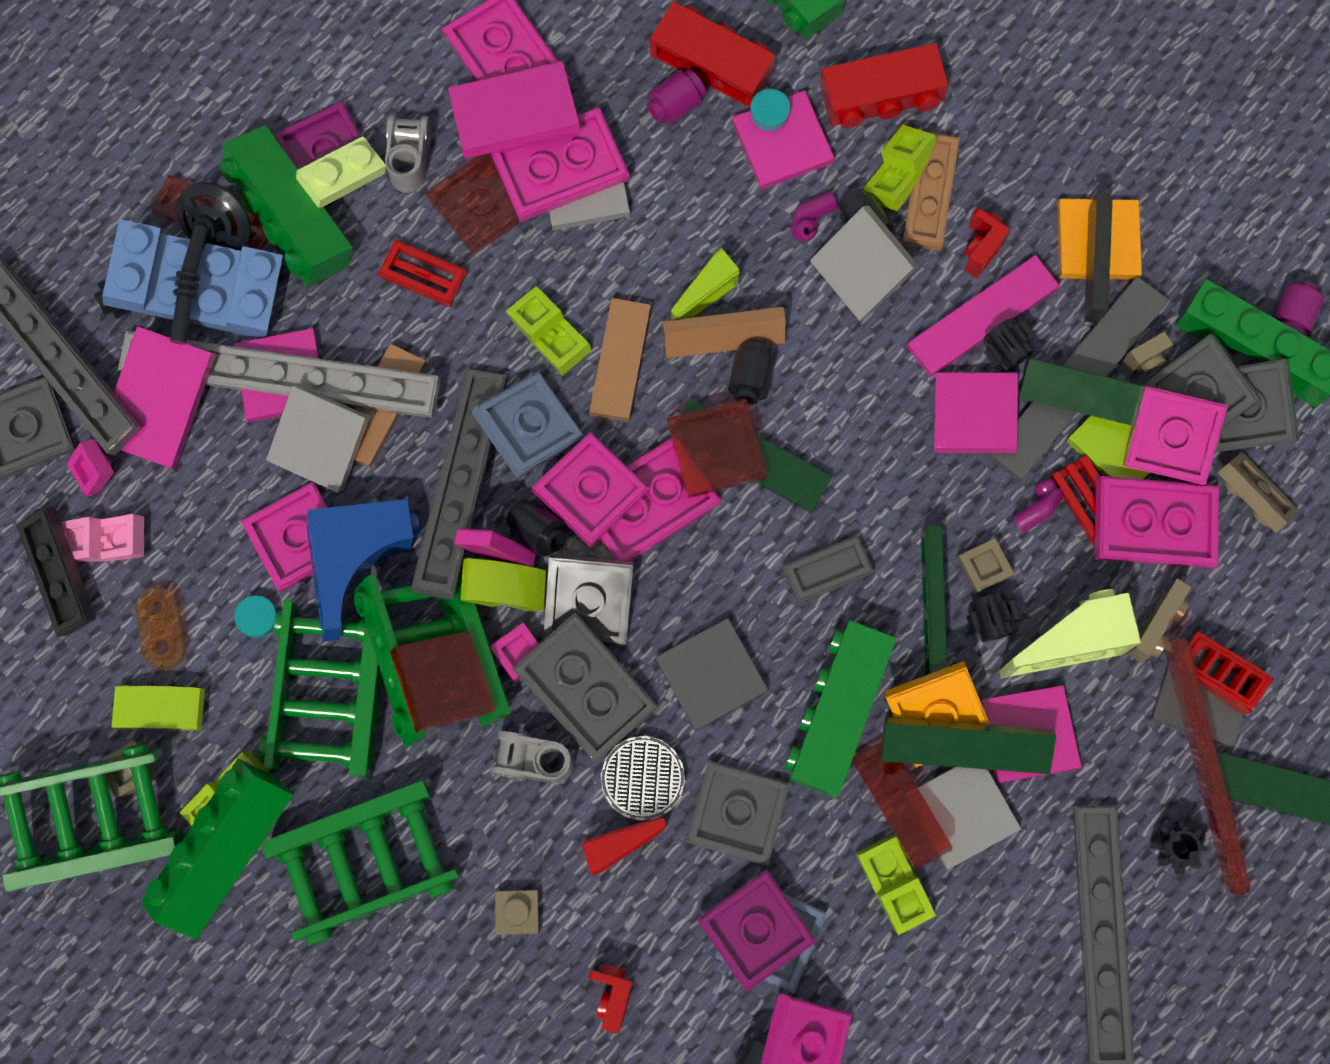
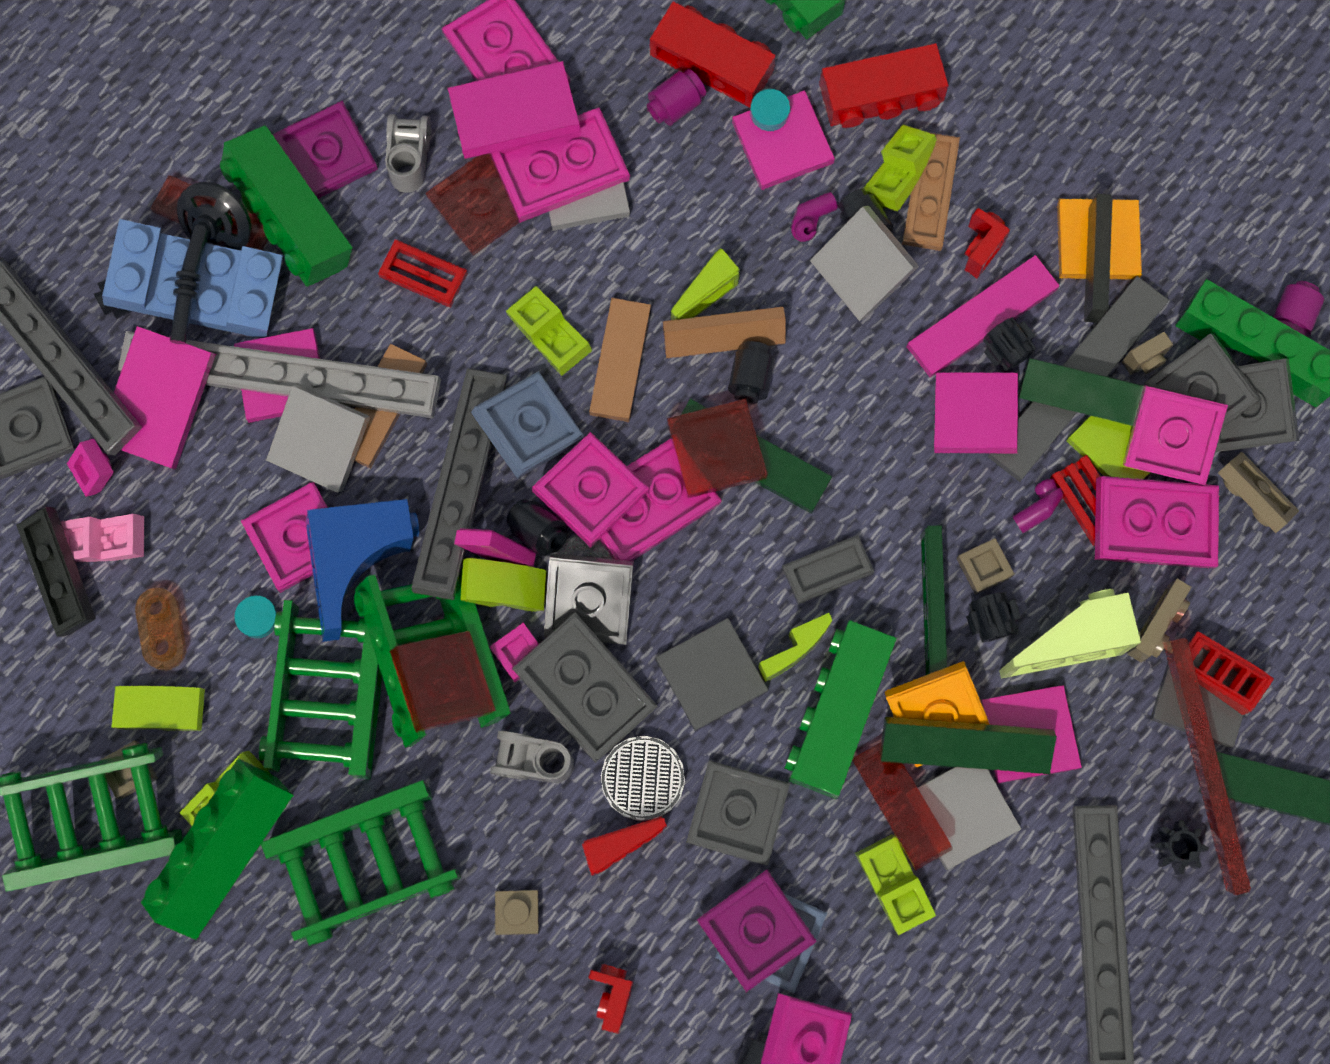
(341, 172): yellowish green plate -> none
(803, 639): none -> lime slope

